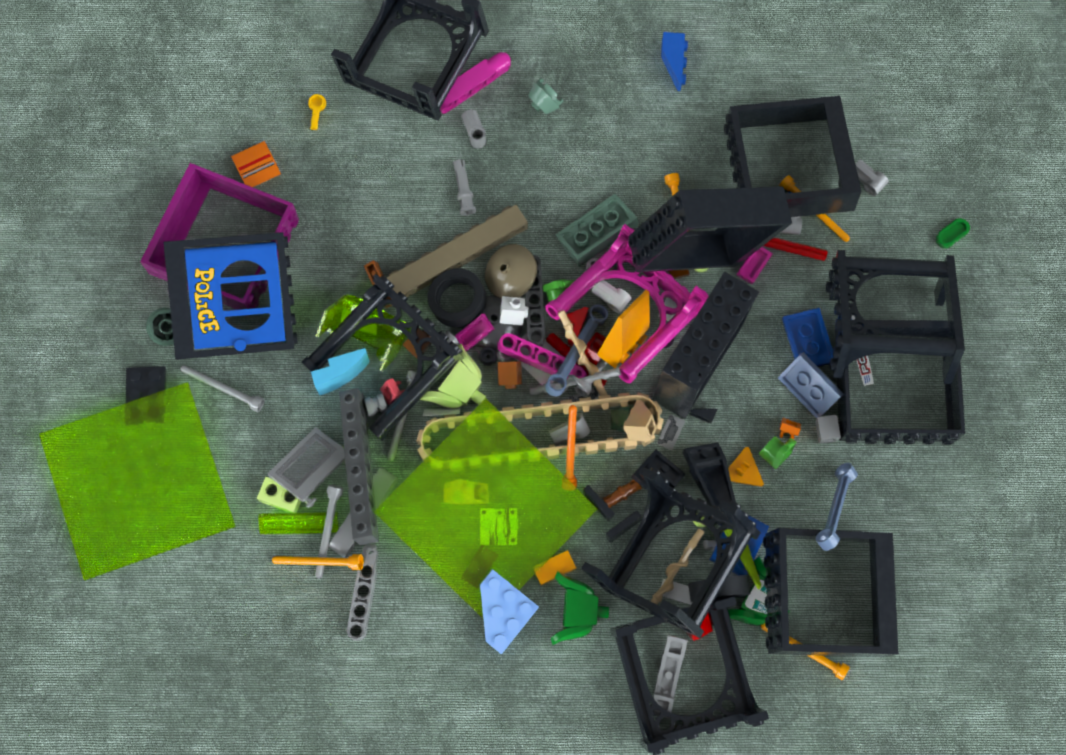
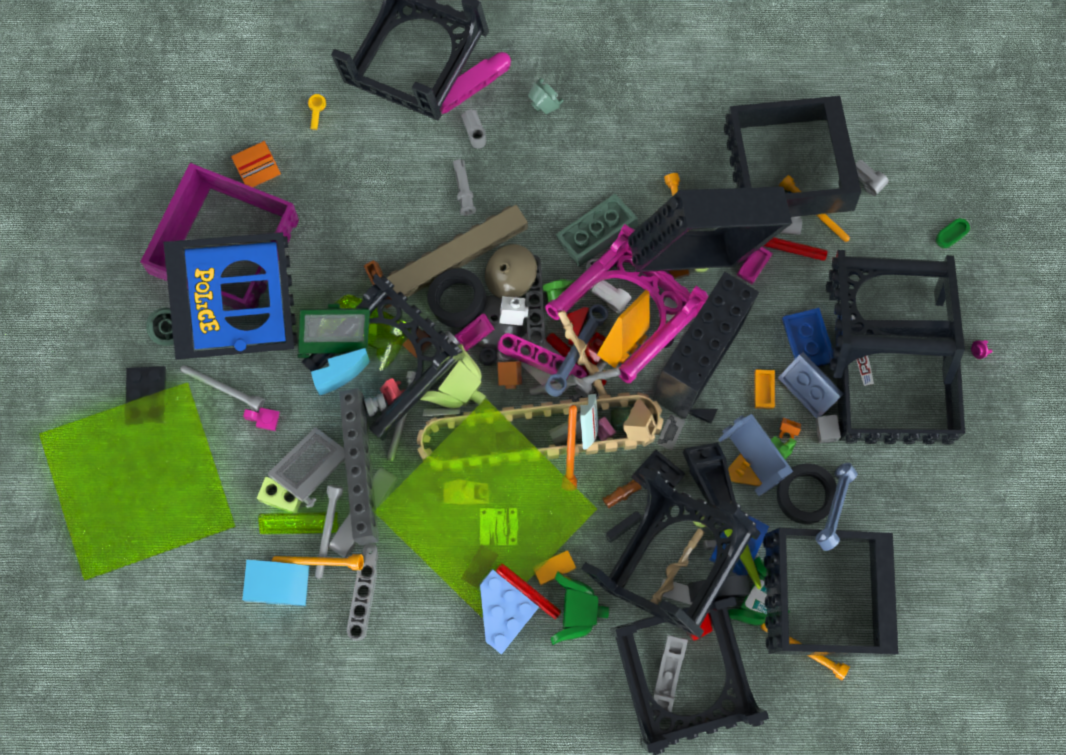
(265, 419): none -> dark pink plate
(275, 583): none -> medium azure slope
(332, 330): none -> piece
(528, 591): none -> red axle
(589, 421): none -> light aqua slope
(601, 506): black tile -> none
(605, 429): none -> bright pink tile
(673, 56): blue slope -> none
(758, 452): none -> sand blue panel
(764, 389): none -> light orange tile
(787, 506): none -> black tyre
(980, 350): none -> dark pink plate

